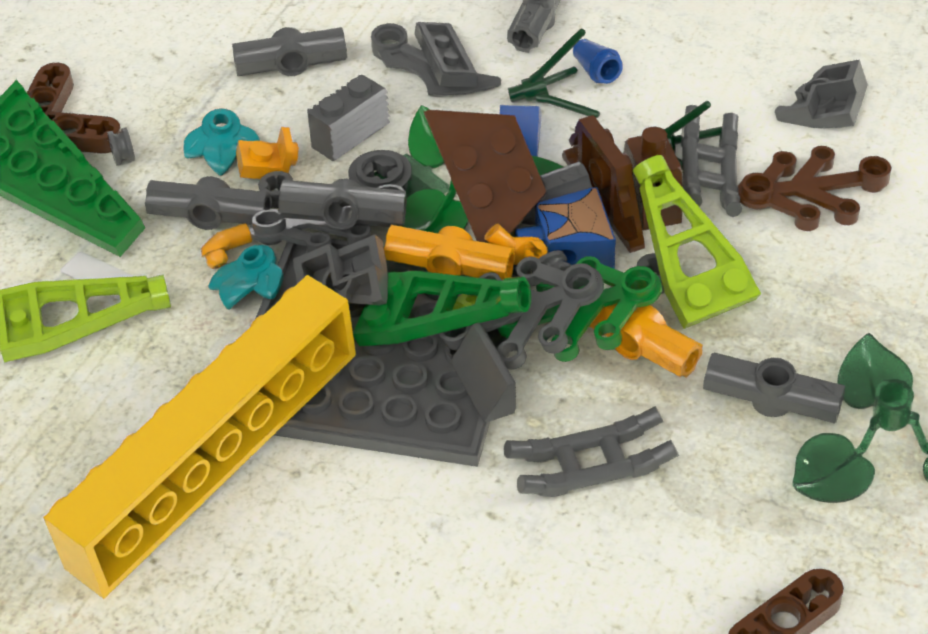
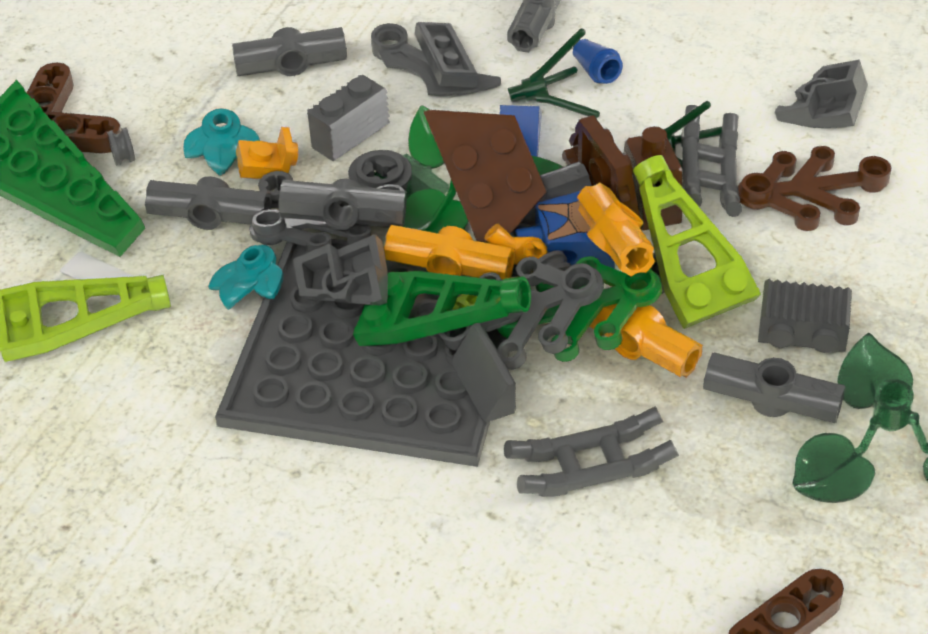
(201, 436): yellow brick -> none
(222, 241): light orange arm -> none
(615, 229): none -> light orange piece
(805, 316): none -> dark grey brick

